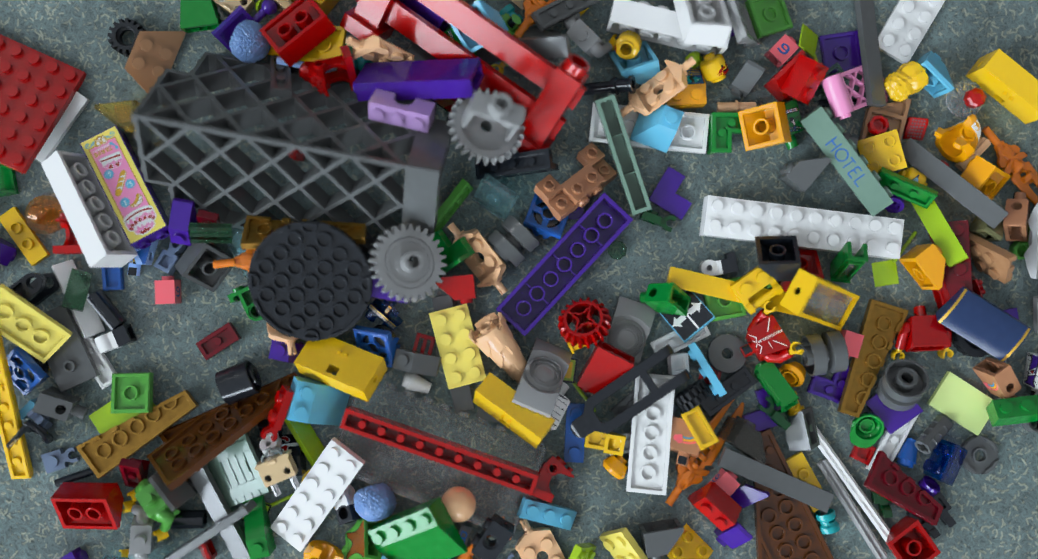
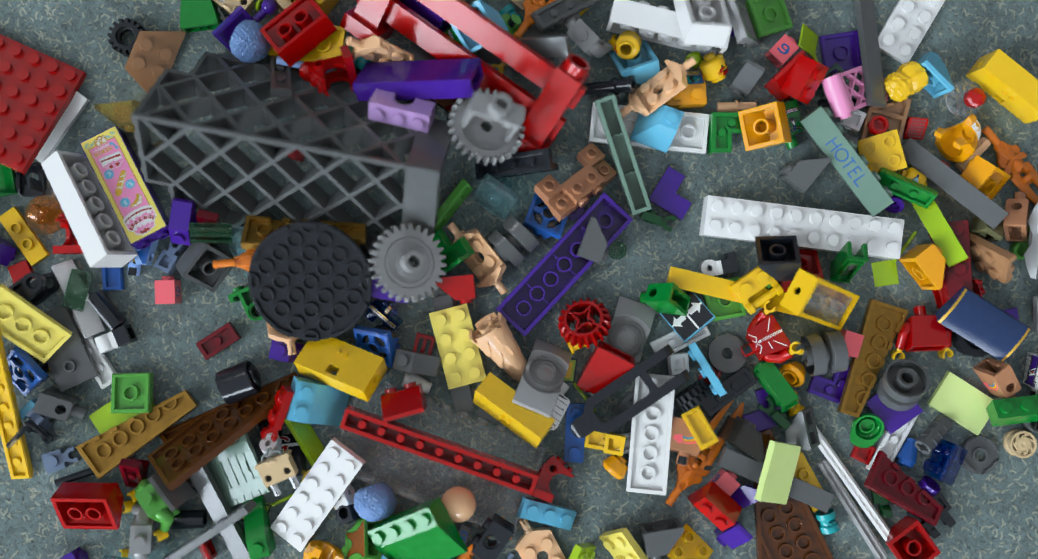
(19, 270): none -> red tile
(33, 187): none -> black piece
(403, 401): none -> red slope
(593, 243): none -> dark grey slope
(777, 472): none -> yellowish green tile
(854, 122): none -> white plate
(1019, 443): none -> tan wheel

